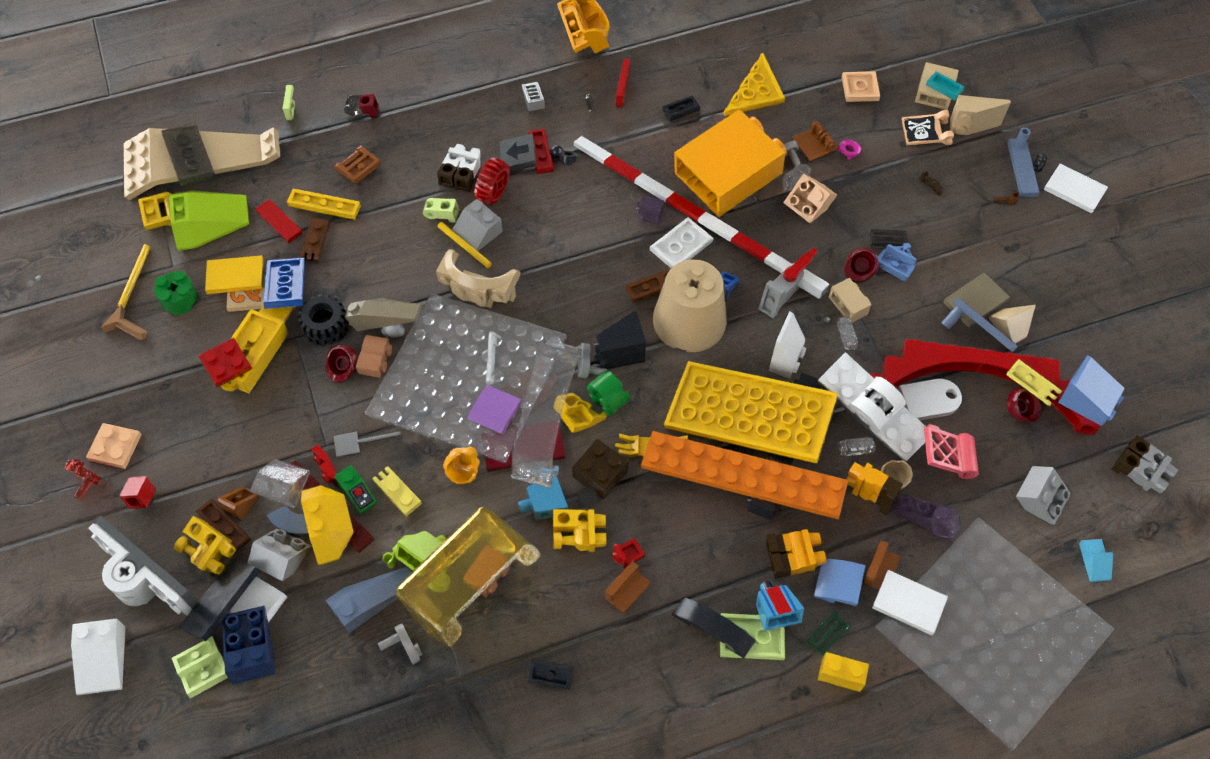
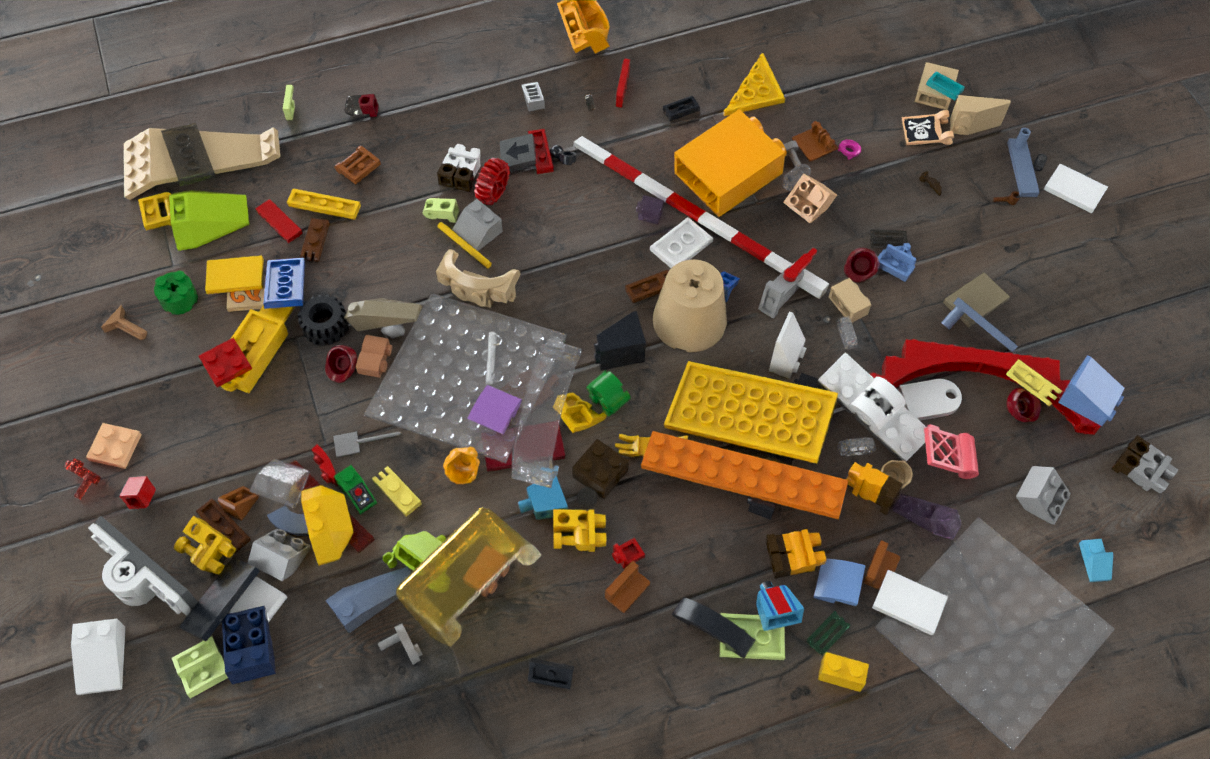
(134, 275): yellow bar -> none
(584, 367): light grey piece -> none
(860, 86): light nougat plate -> none
(1014, 322): tan slope -> none

